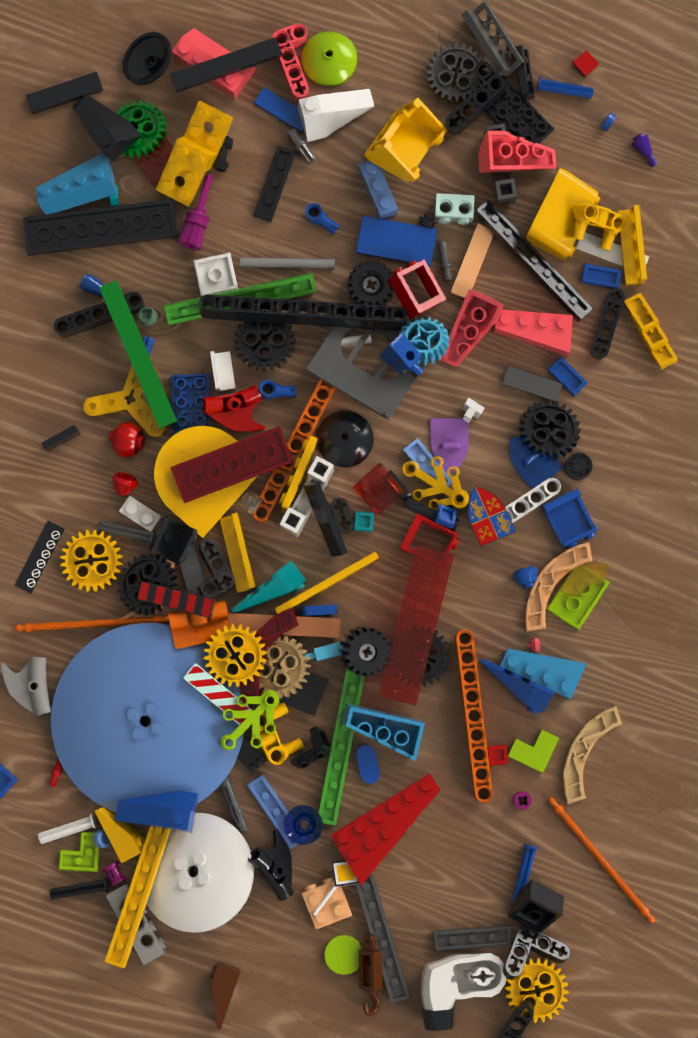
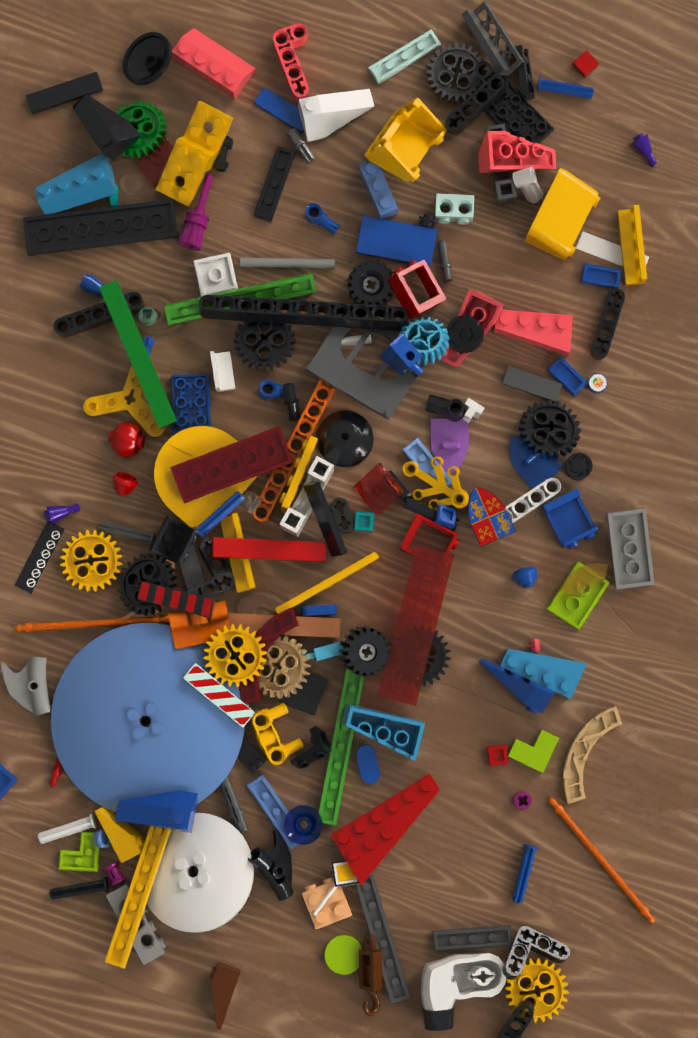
(56, 513): none -> dark purple cone
(60, 438): black tile -> none
(140, 514): white plate -> none
(218, 515): none -> blue axle
(226, 65): black tile -> none
(238, 417): red pin -> none
(252, 717): lime plant -> none
(268, 549): none -> red tile
(281, 584): teal wedge -> none
(291, 401): none -> black axle
(329, 70): lime dish -> none
(404, 57): none -> light aqua tile
(443, 407): none -> black piece
(465, 334): none -> black tile
(472, 261): light nougat tile -> none
(473, 725): orange beam -> none
(527, 181): none -> white piece
(533, 260): black plate -> none
(536, 906): black slope -> none
(549, 579): light nougat tile -> none
(597, 383): none -> tile
(599, 217): yellow piece -> none
(608, 121): blue tile -> none
(630, 548): none -> light grey hinge
(650, 331): yellow slope -> none

